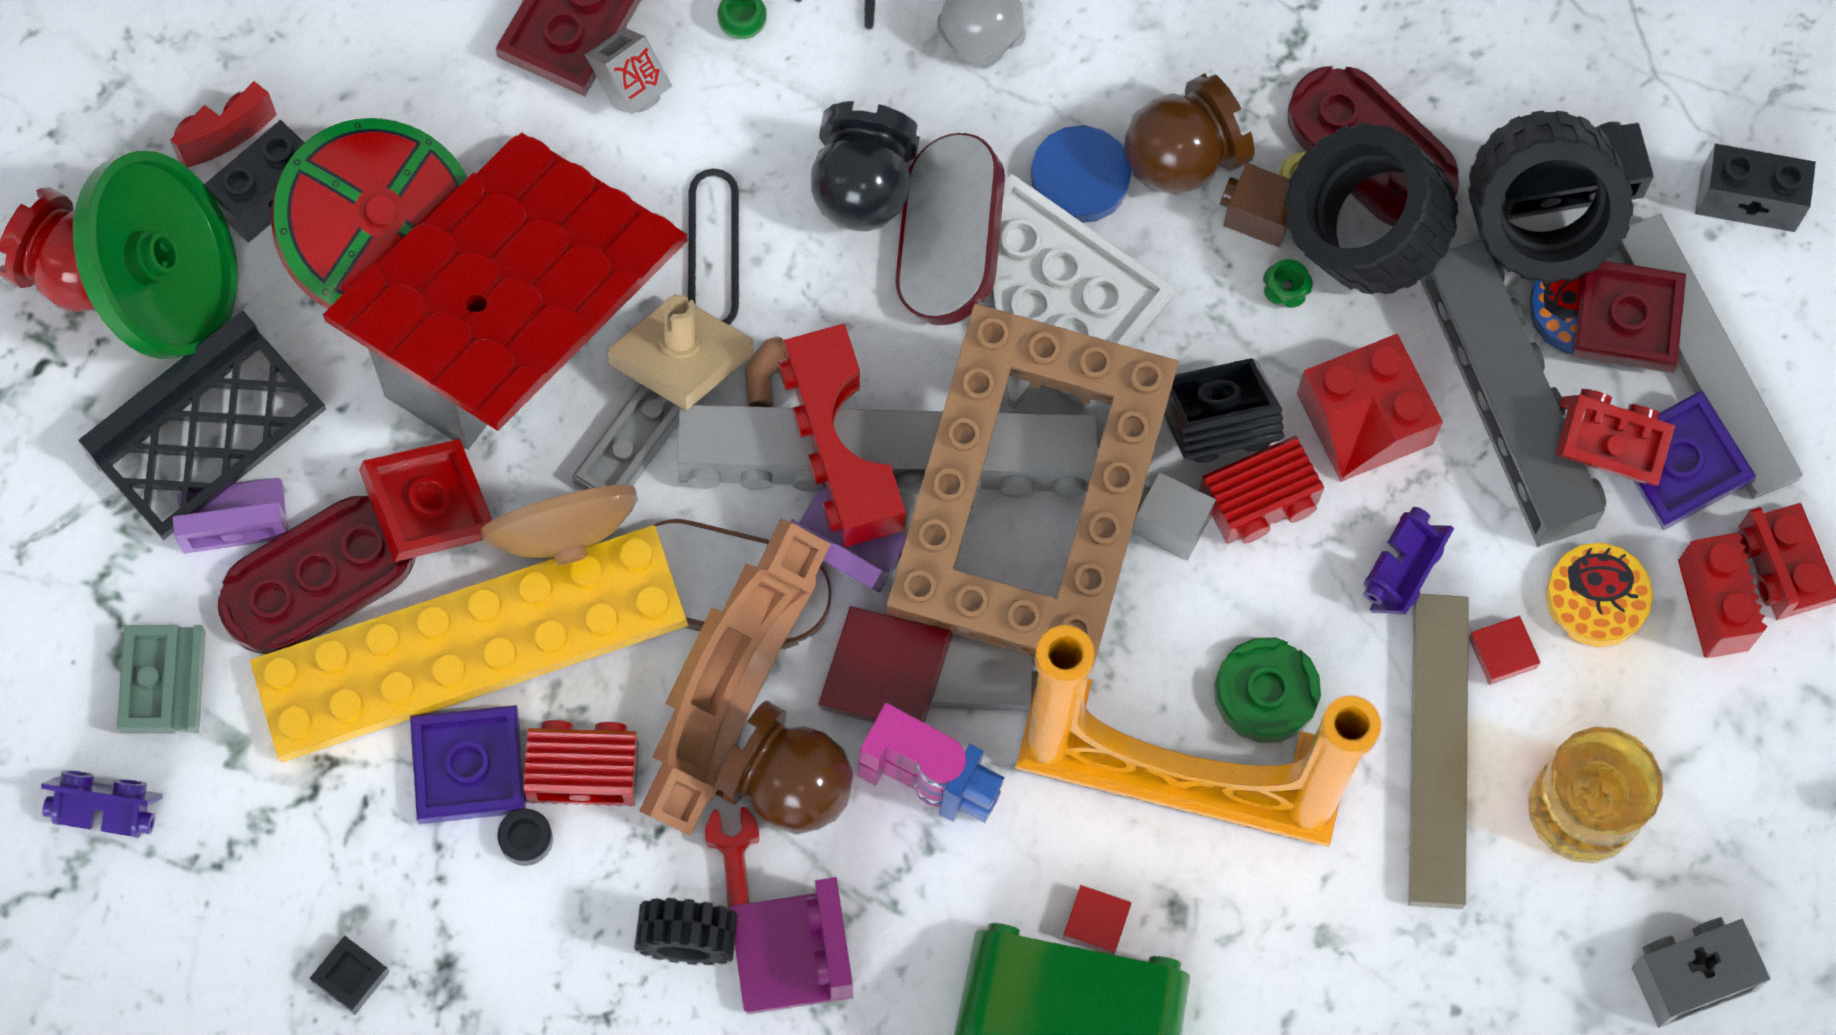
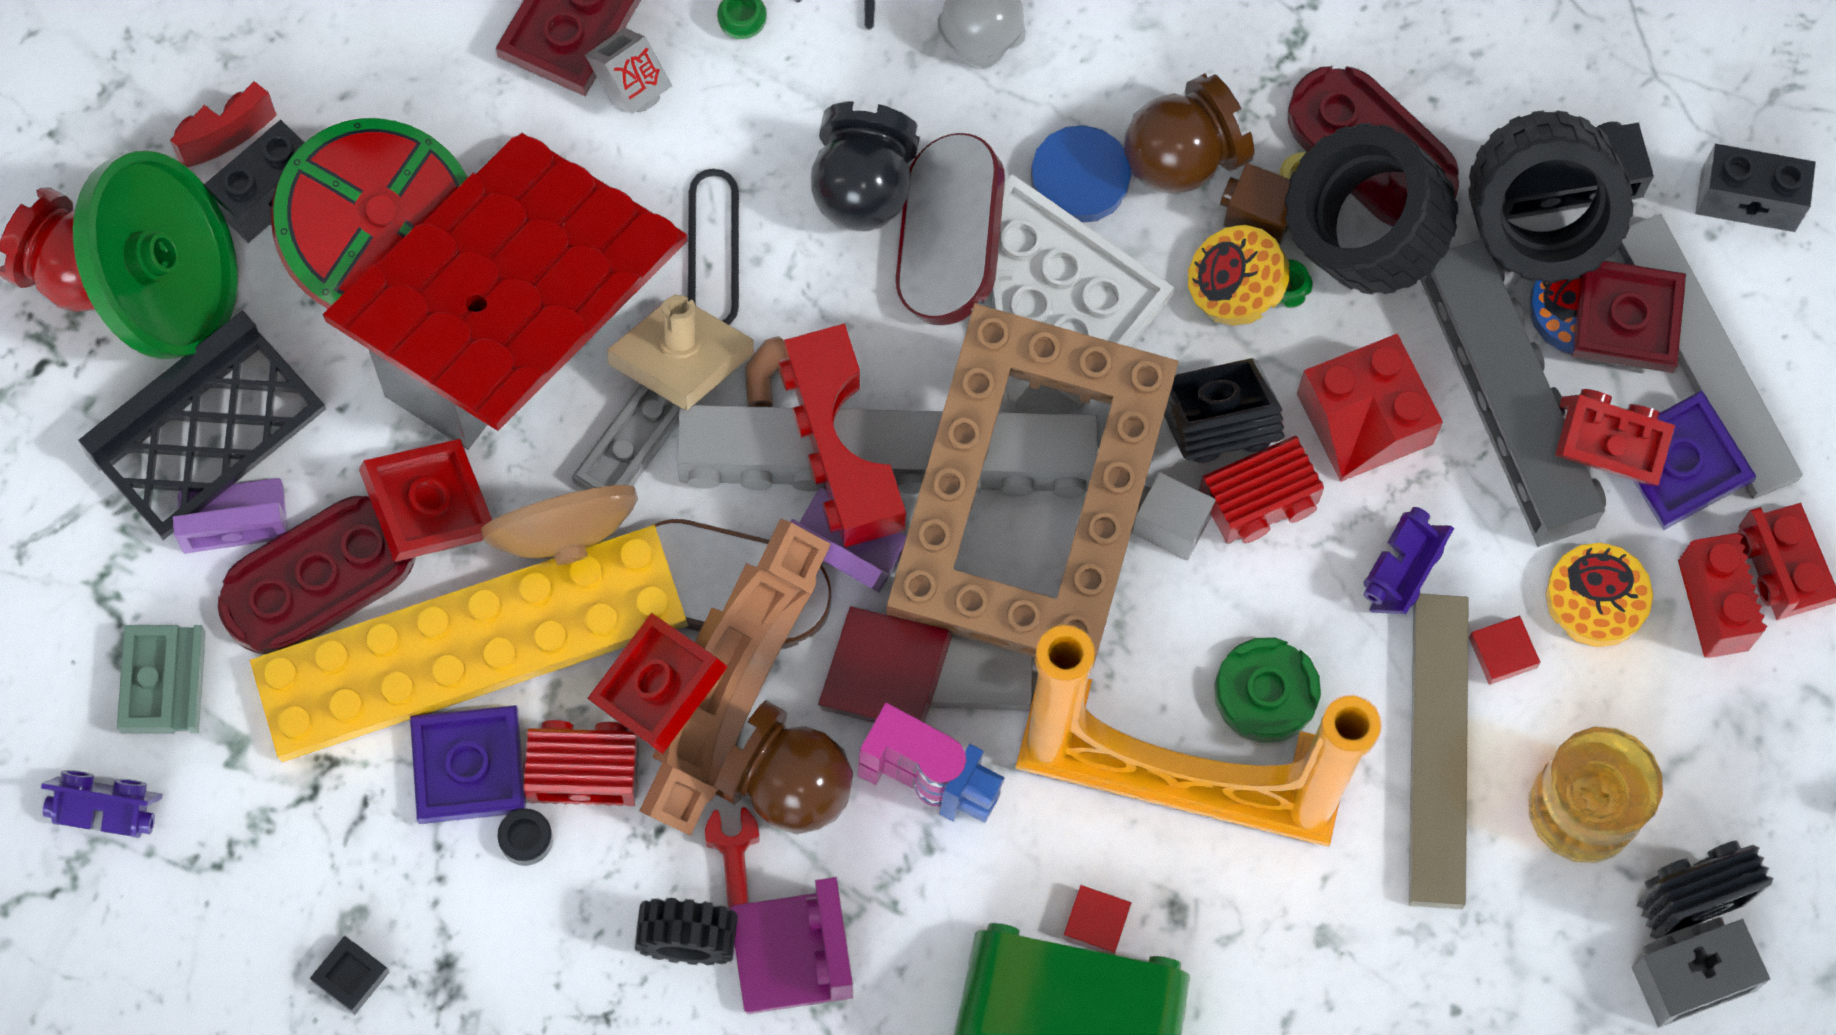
(657, 683): none -> red plate
(1238, 275): none -> tile
(1711, 887): none -> black brick

